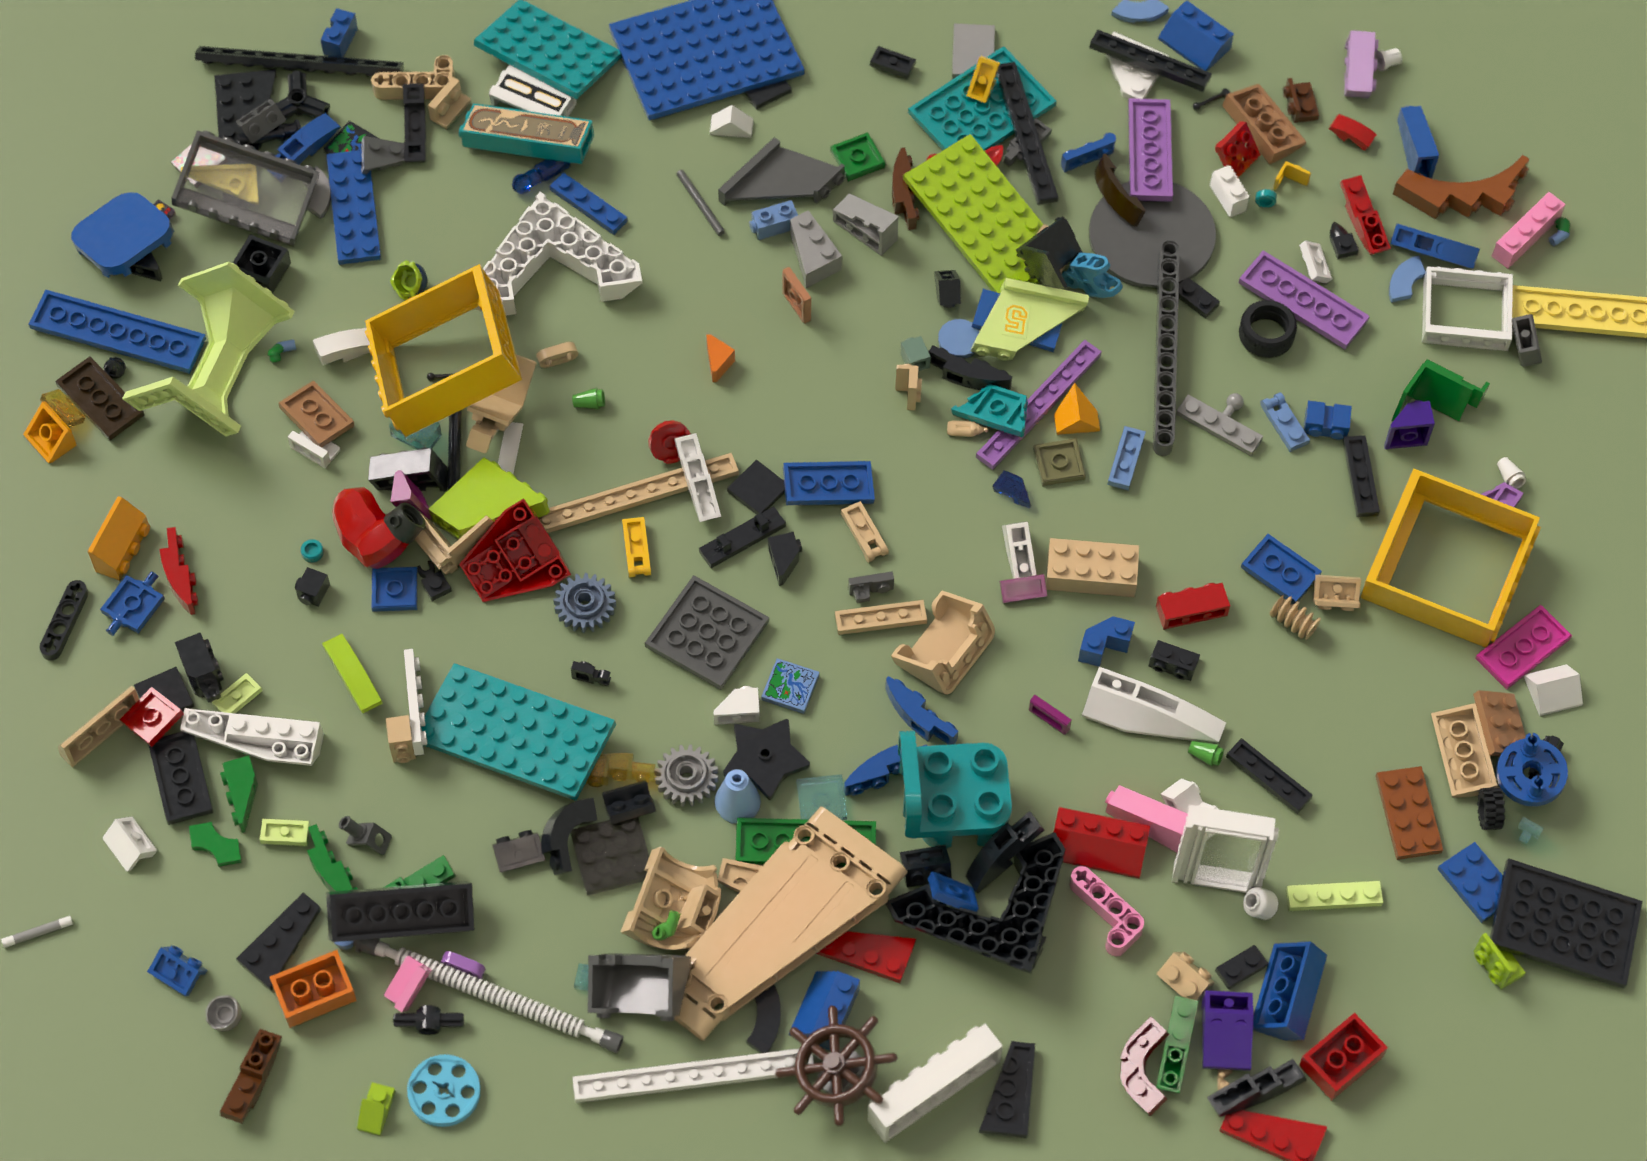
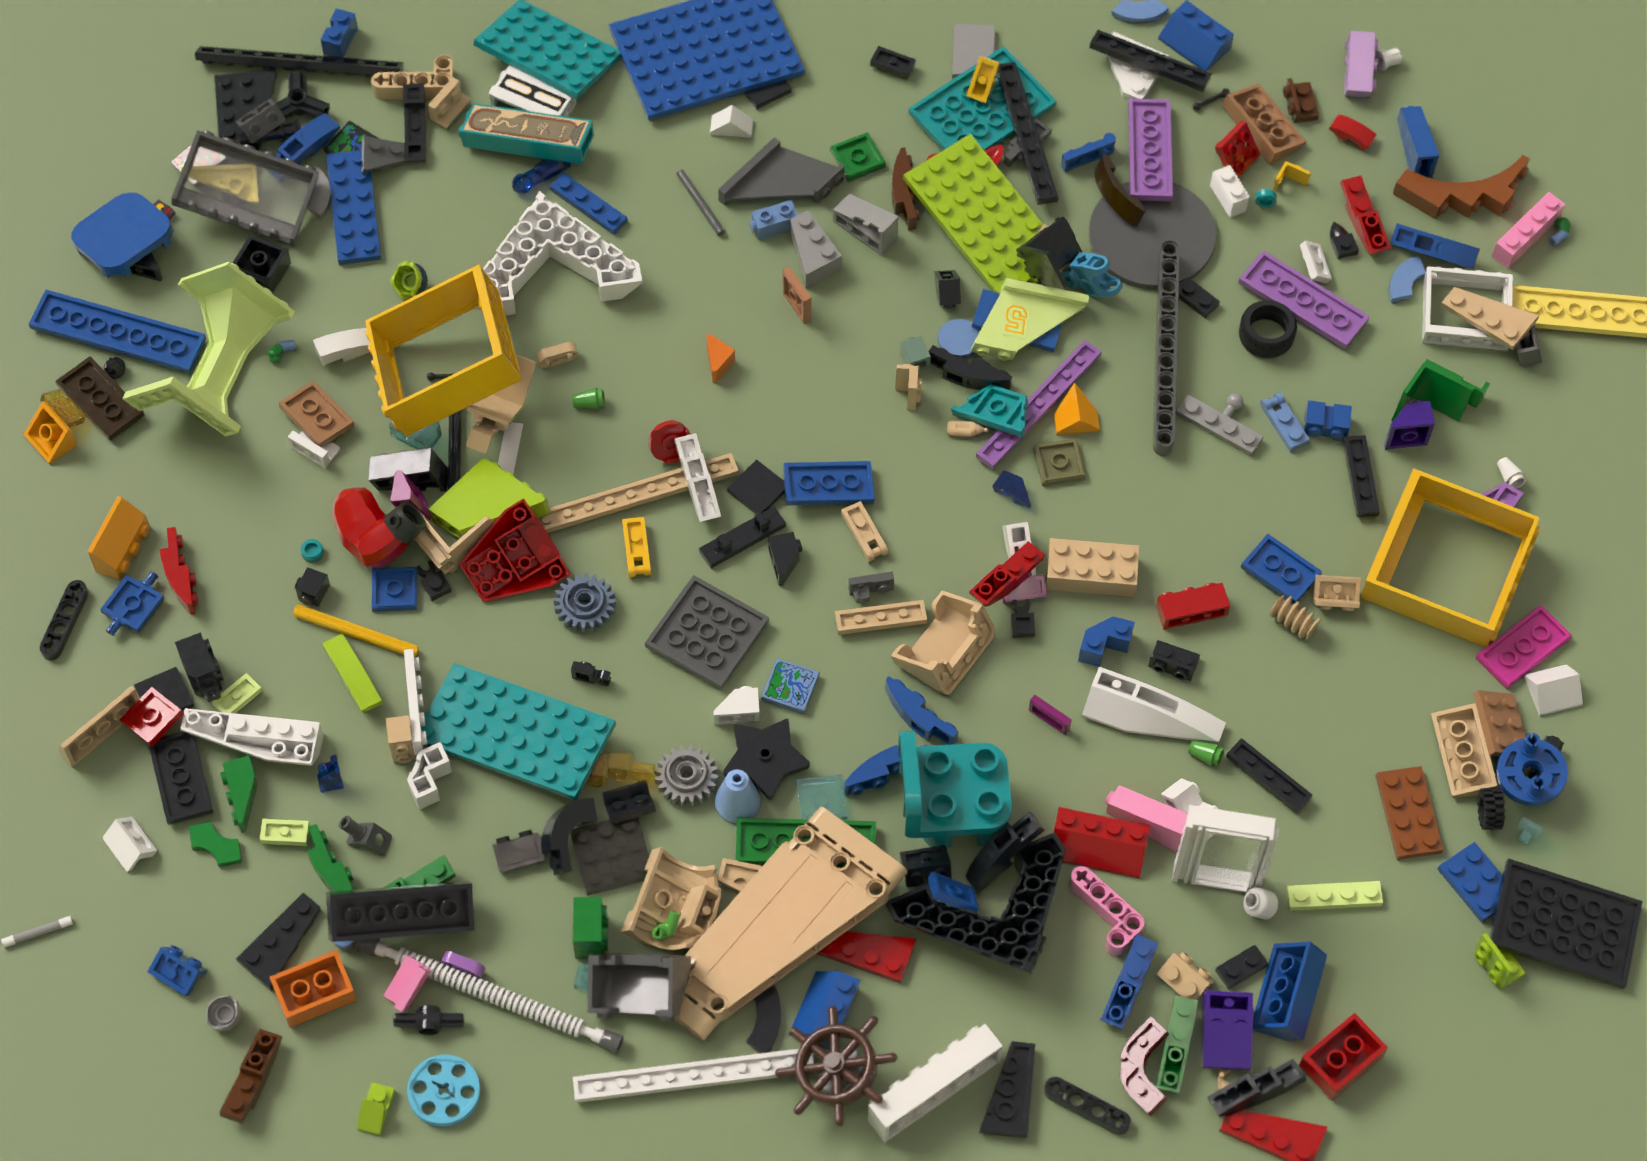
(330, 775): none -> clear blue slope
(353, 630): none -> yellow axle
(429, 766): none -> white brick
(589, 926): none -> green brick
(1007, 577): none -> red slope
(1022, 621): none -> black plate
(1089, 1102): none -> black beam
(1126, 458): medium blue plate -> none
(1129, 982): none -> blue slope
(1492, 317): none -> tan wing

